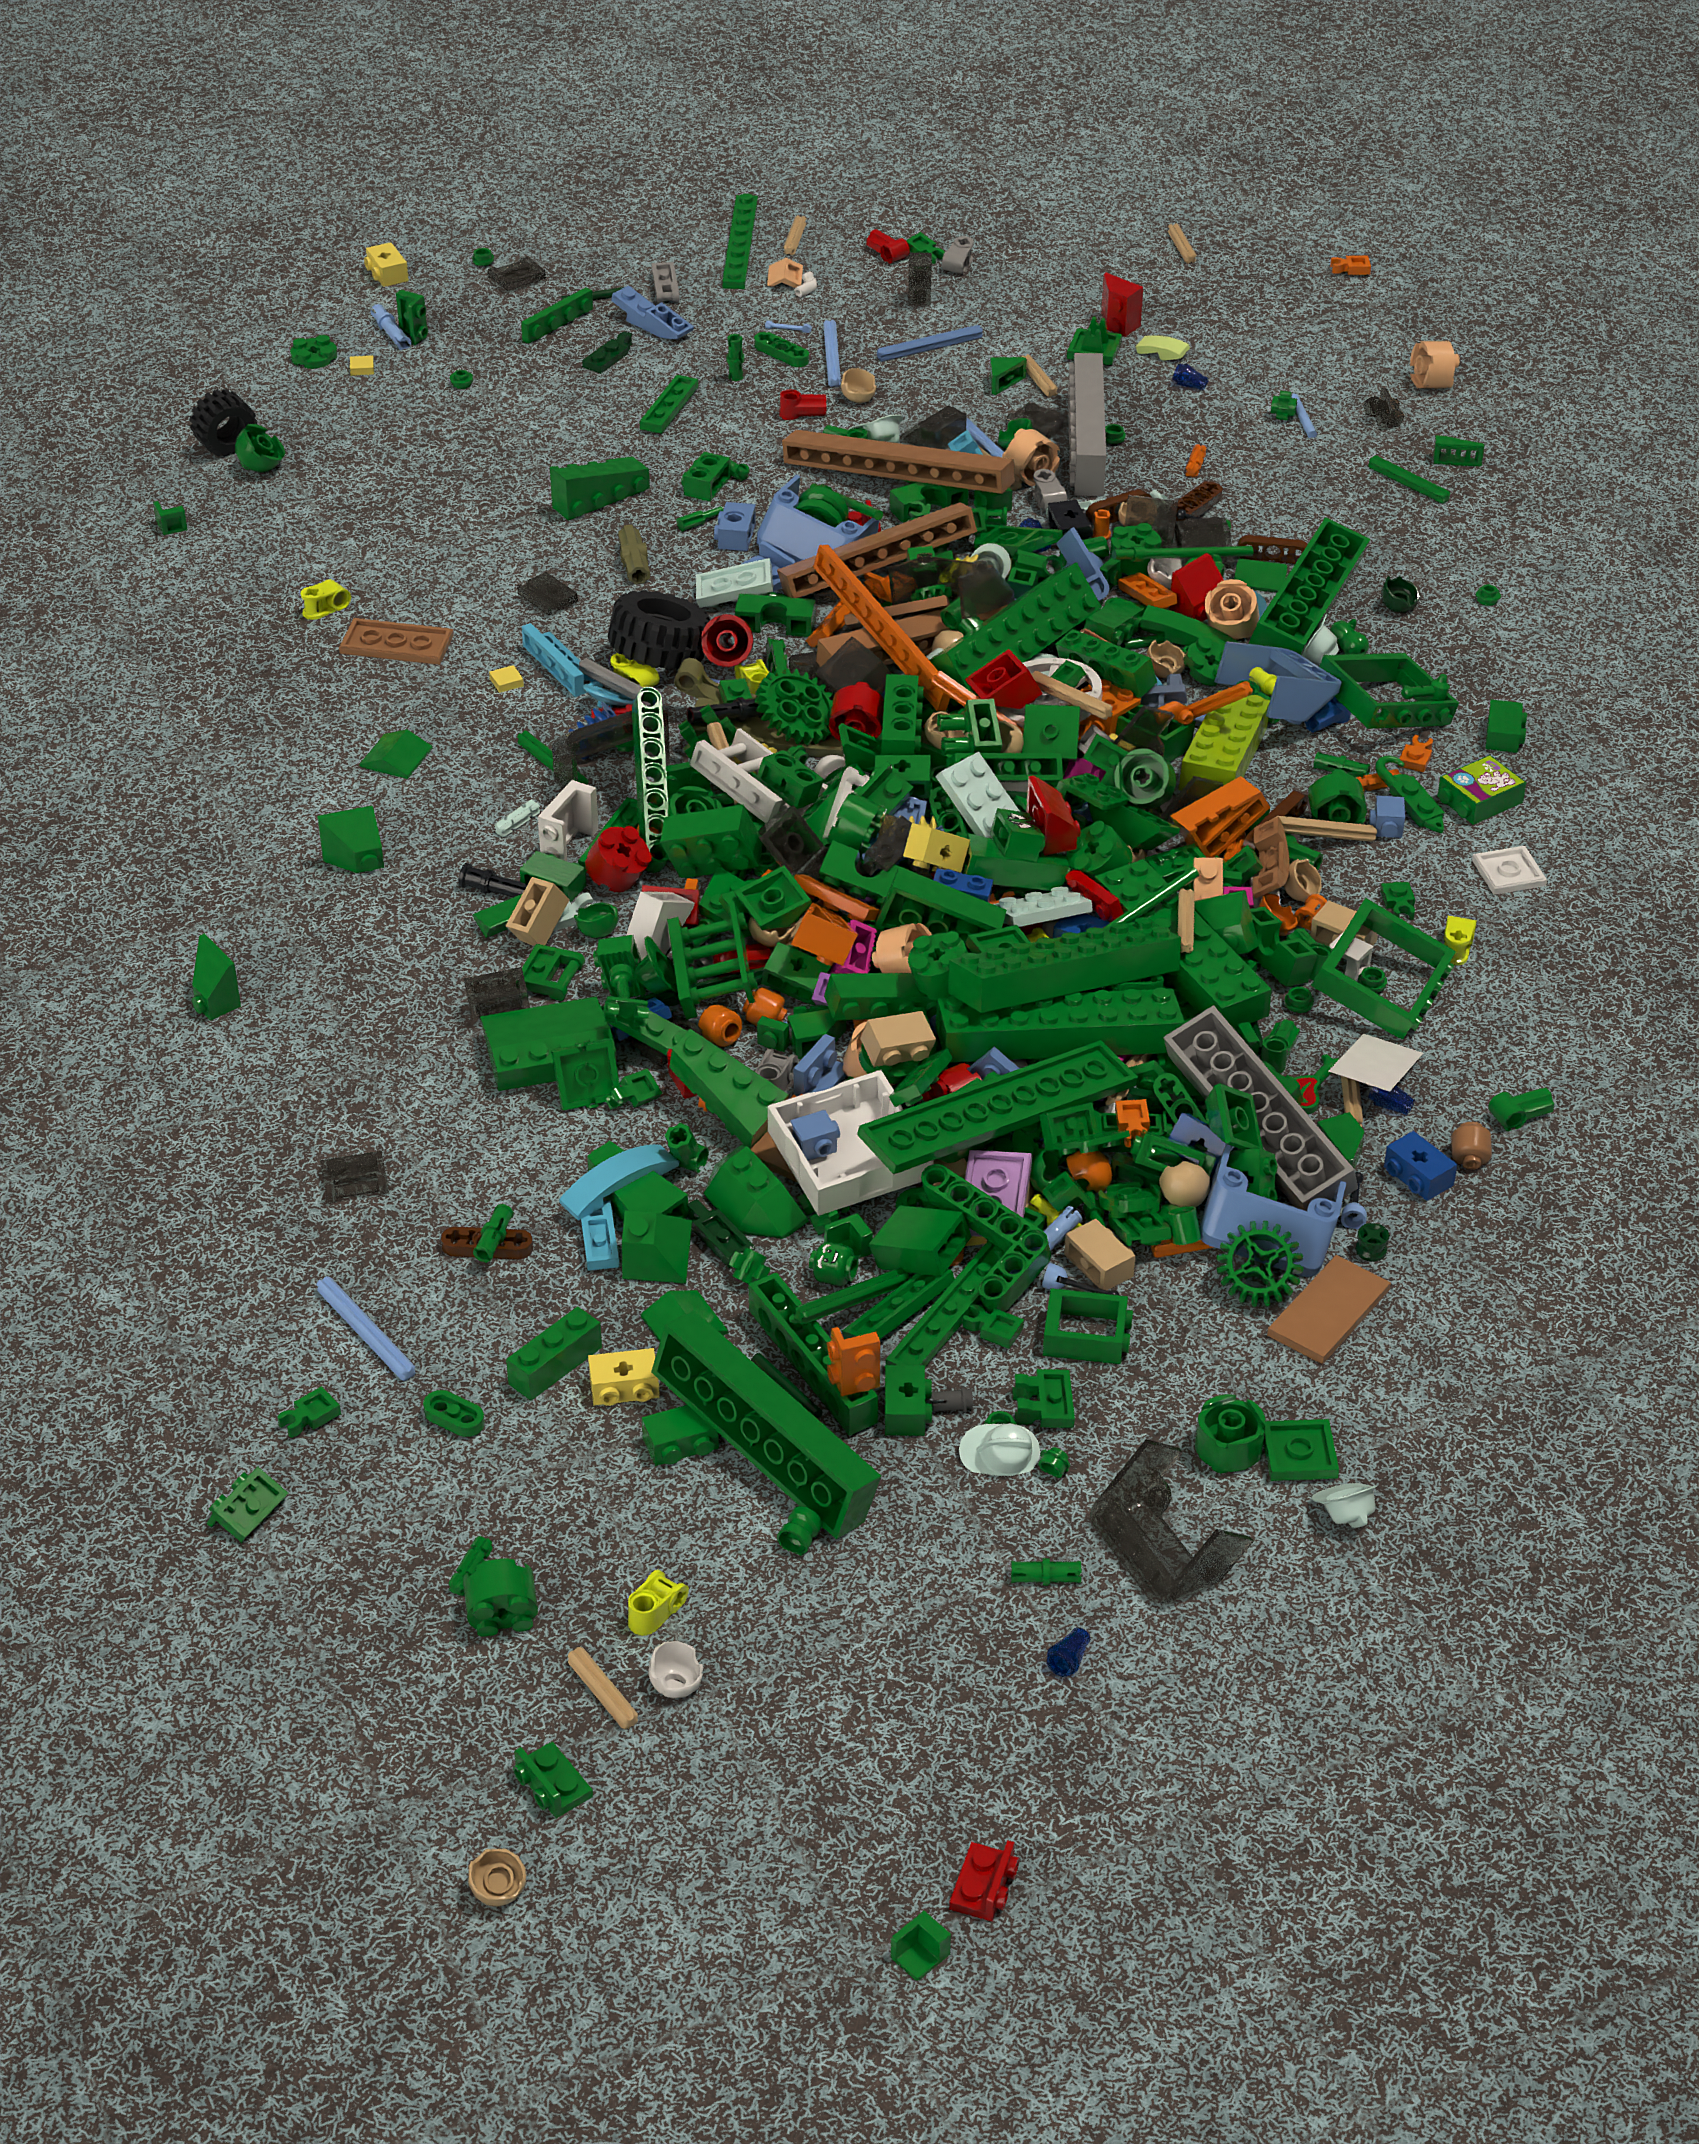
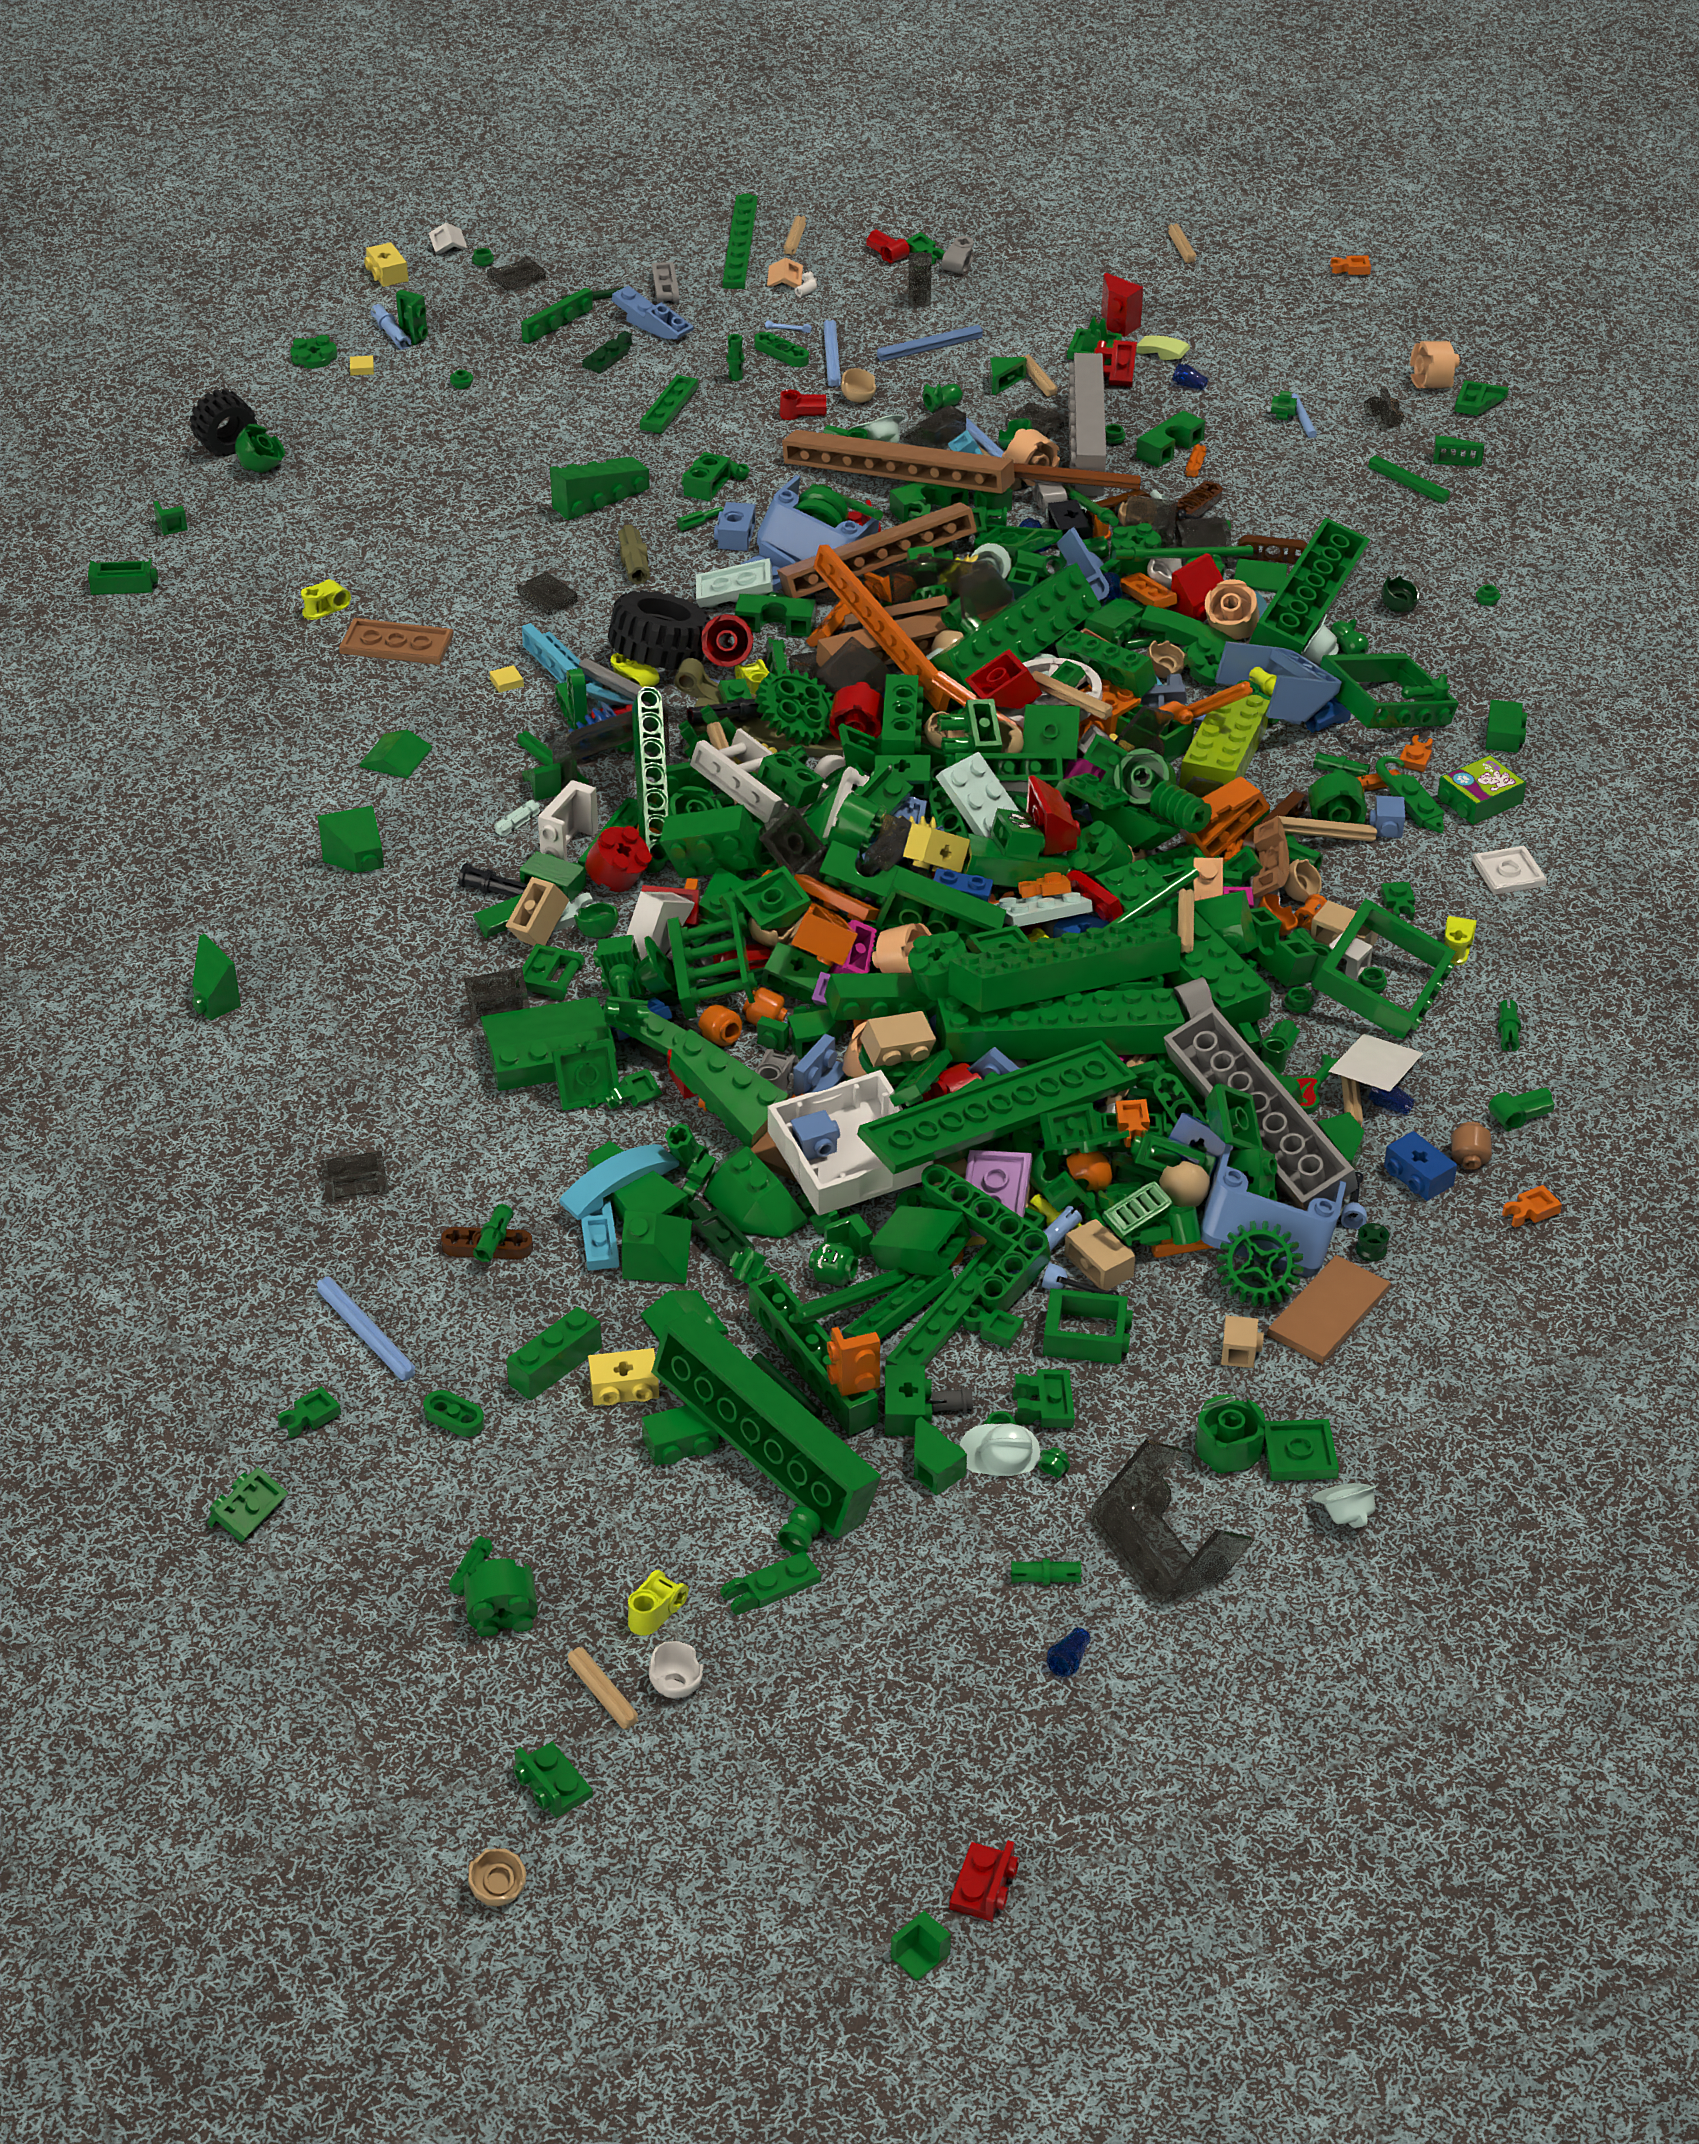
(122, 577): none -> green window
(446, 237): none -> white panel
(544, 780): none -> green slope
(573, 697): none -> green beam
(698, 1176): none -> green plate
(771, 1583): none -> green hinge
(936, 1458): none -> green slope
(941, 396): none -> green animal
(1051, 884): none -> orange plate
(1077, 476): none -> dark orange axle
(1104, 514): none -> green bar
(1114, 585): none -> clear blue cone
(1122, 361): none -> red plate
(1151, 1197): none -> green slope
(1159, 443): none -> green arch
(1180, 807): none -> green piece
(1193, 998): none -> light grey piece
(1241, 1341): none -> tan brick
(1479, 397): none -> green wing
(1509, 1025): none -> green pin
(1532, 1204): none -> orange plate

